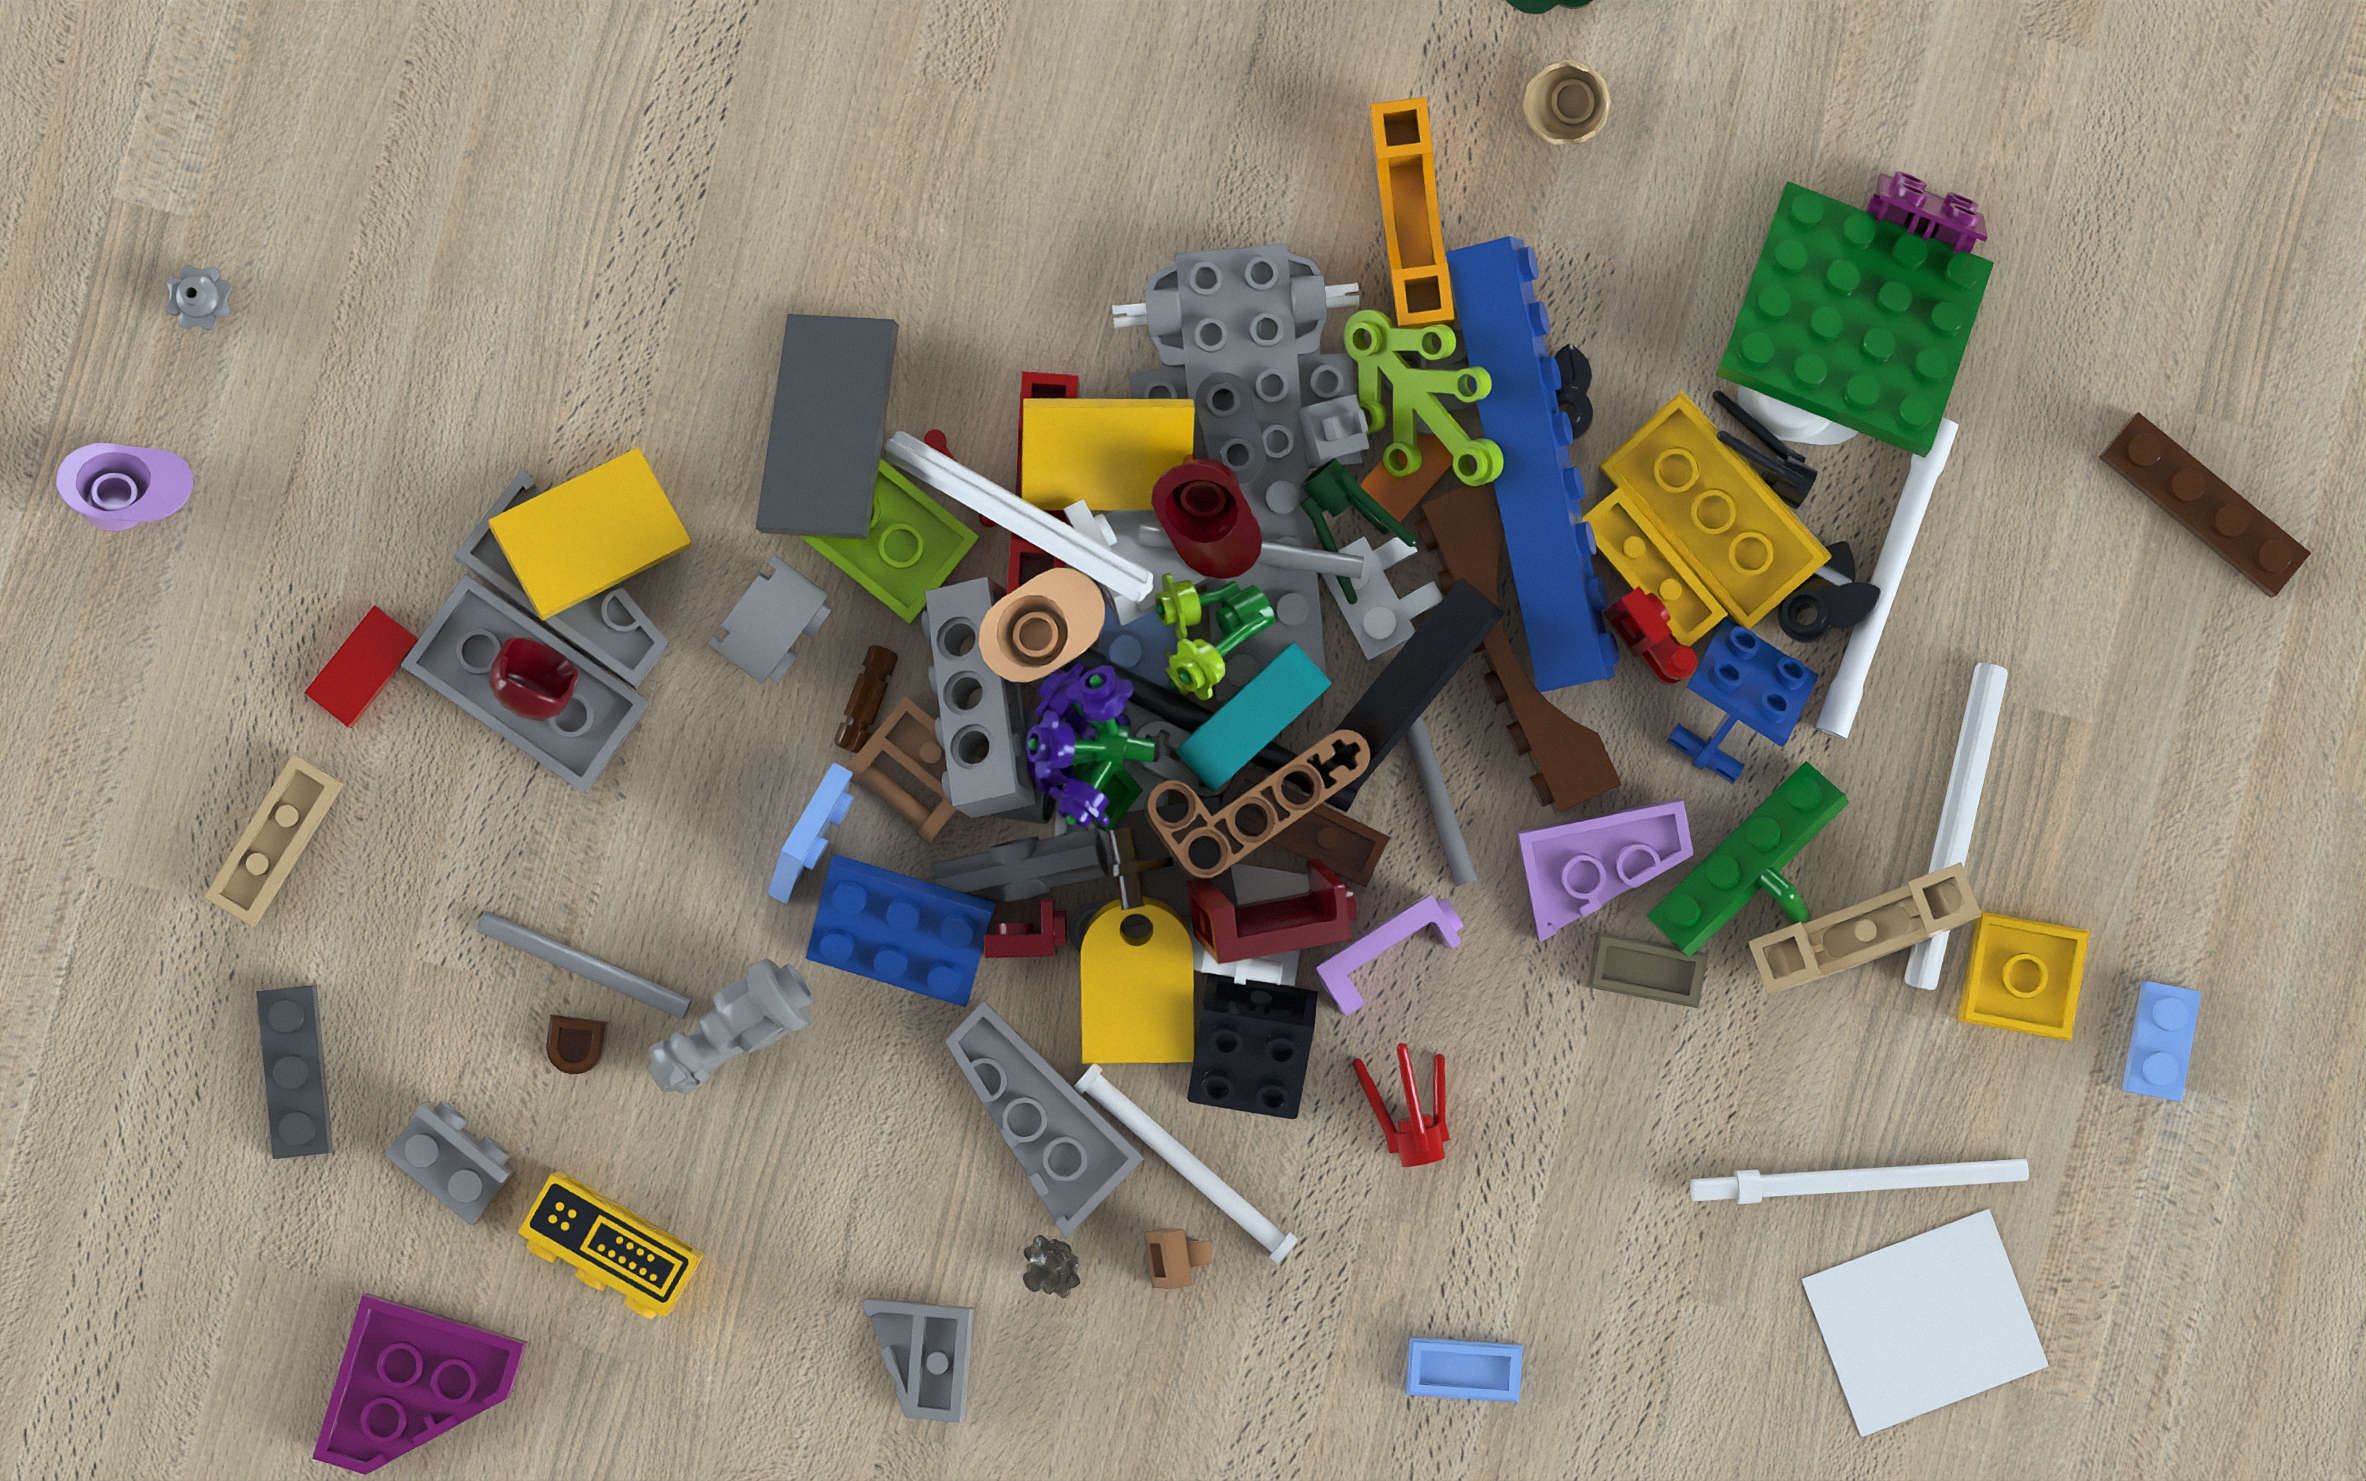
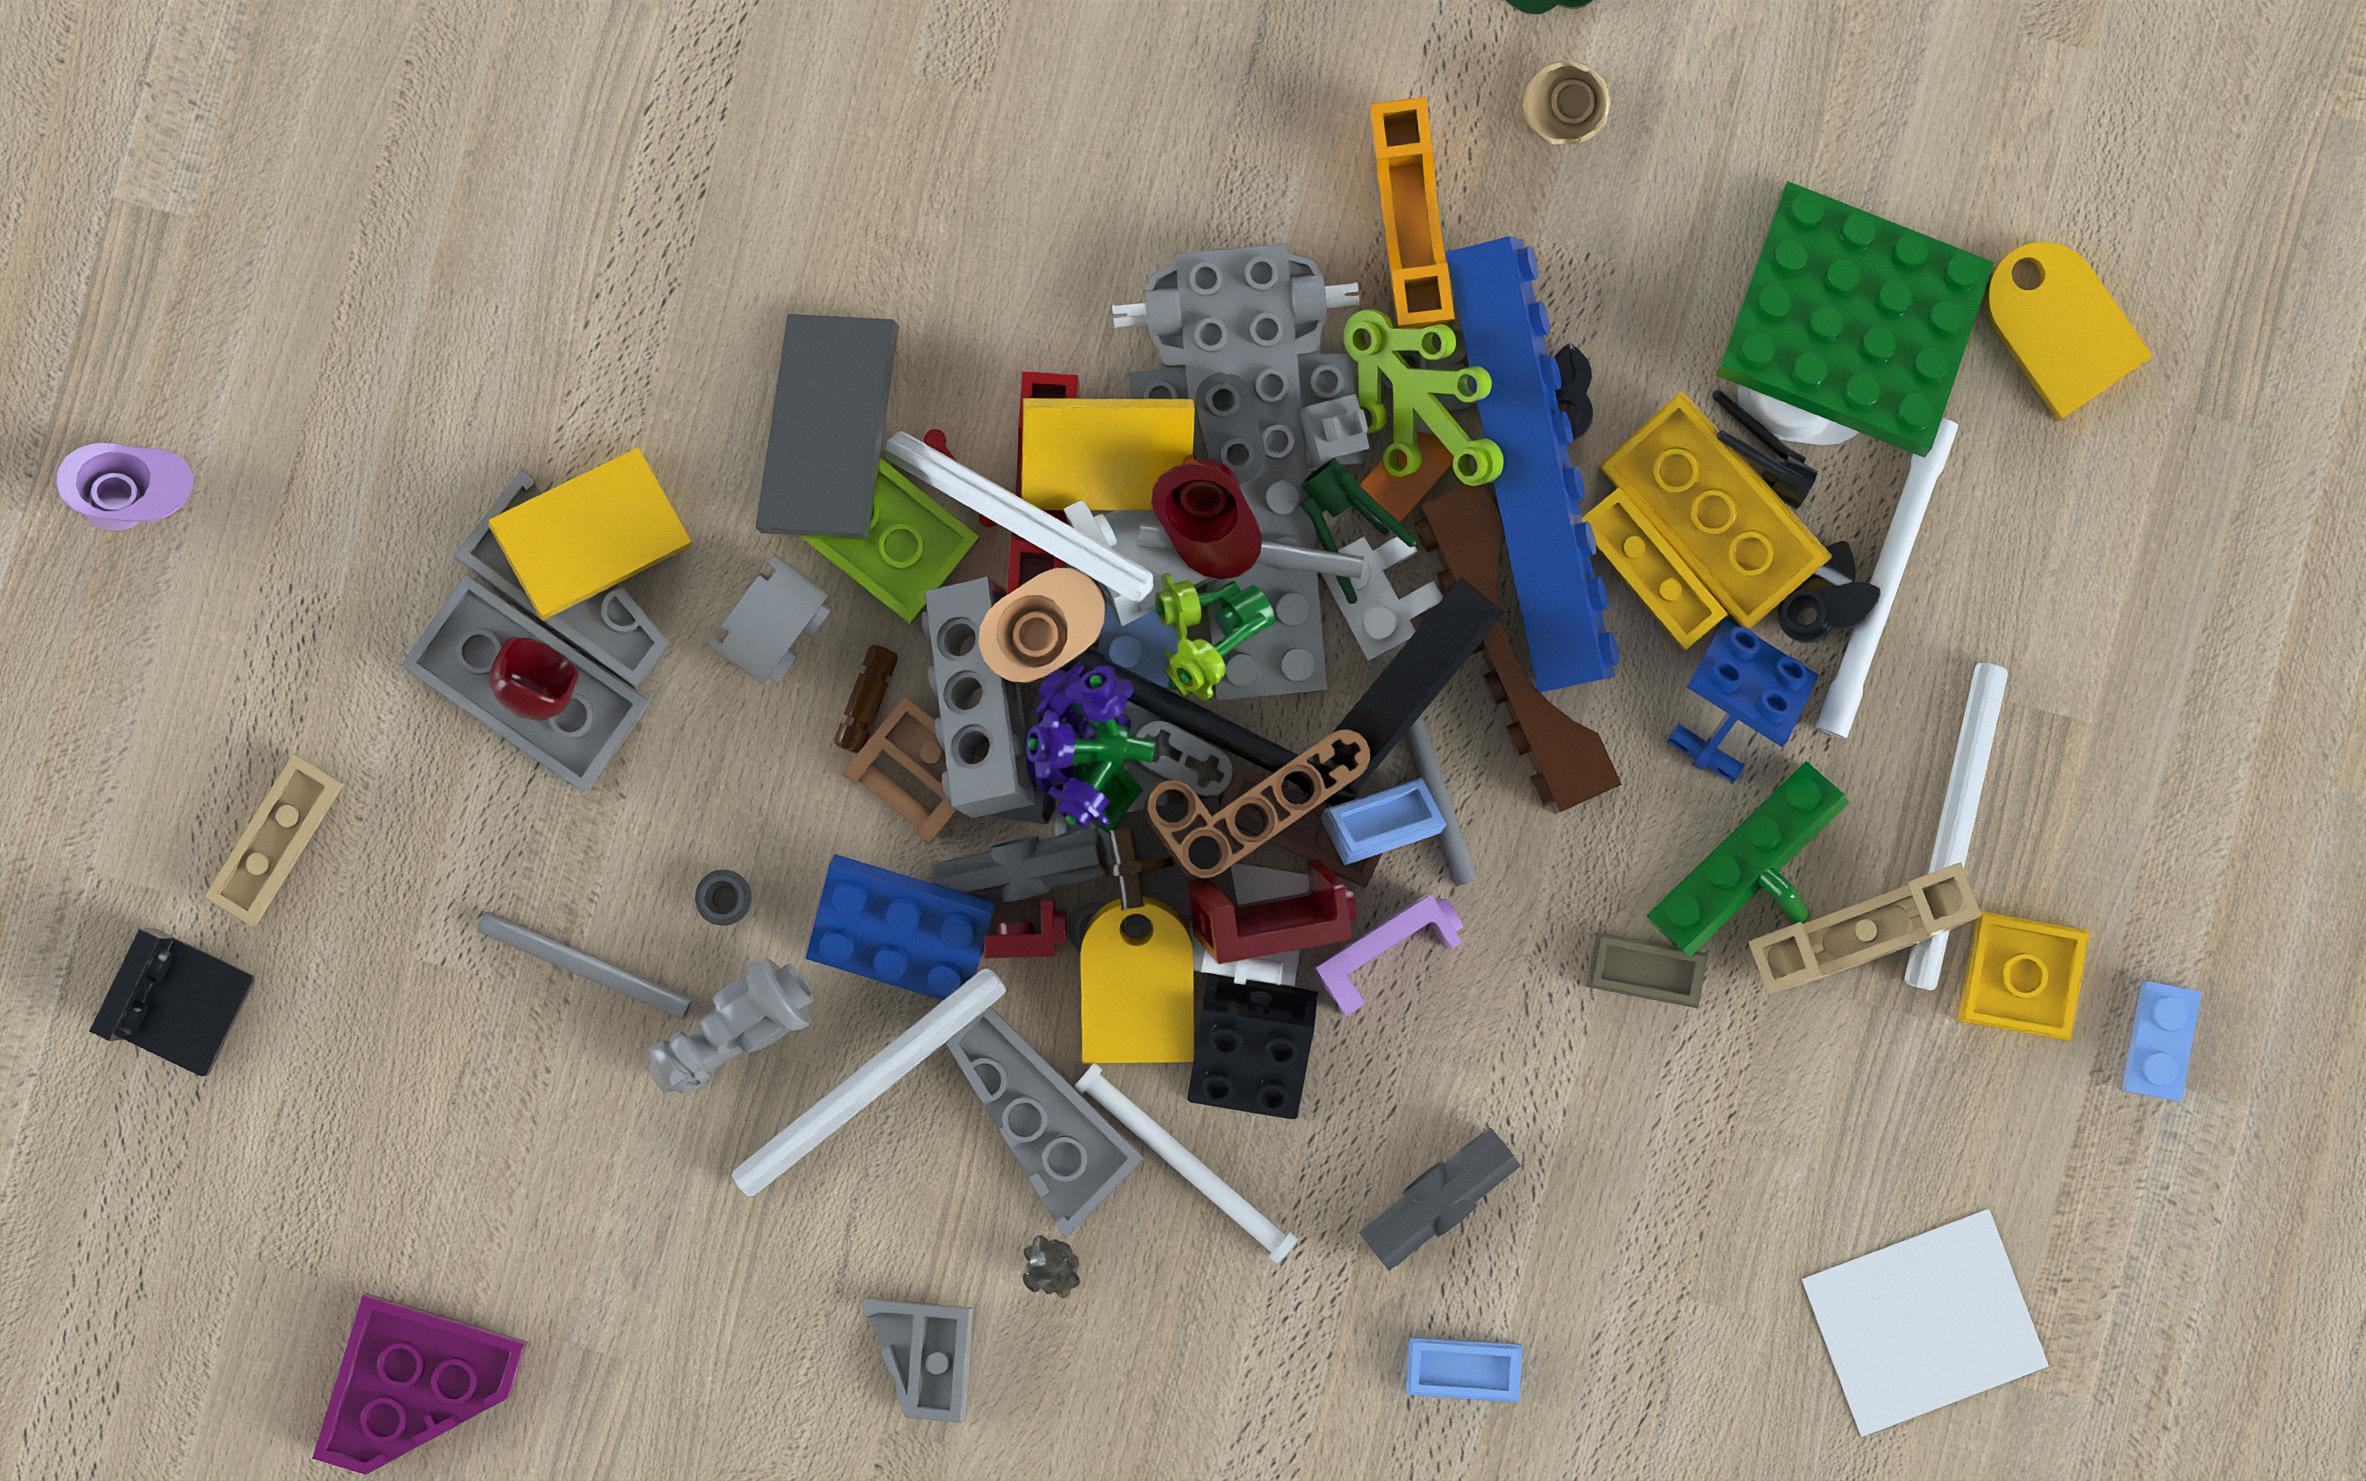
(173, 1001): none -> black bracket
(198, 297): light grey plant -> none
(294, 1072): dark grey plate -> none
(362, 666): red tile -> none
(451, 1160): light grey bracket -> none
(575, 1043): reddish brown tile -> none
(609, 1245): brick -> none
(705, 897): none -> dark grey plate
(807, 839): light blue wing -> none
(868, 1082): none -> white axle
(1172, 1257): medium nougat tile -> none
(1253, 716): teal beam -> none
(1383, 821): none -> light blue tile
(1418, 1139): red plant -> none
(1440, 1198): none -> dark grey piece
(1594, 858): lavender wing -> none
(1643, 628): red plate -> none
(1750, 1186): white bar -> none
(1956, 214): magenta hinge -> none
(2066, 330): none -> yellow tile
(2204, 505): reddish brown plate -> none

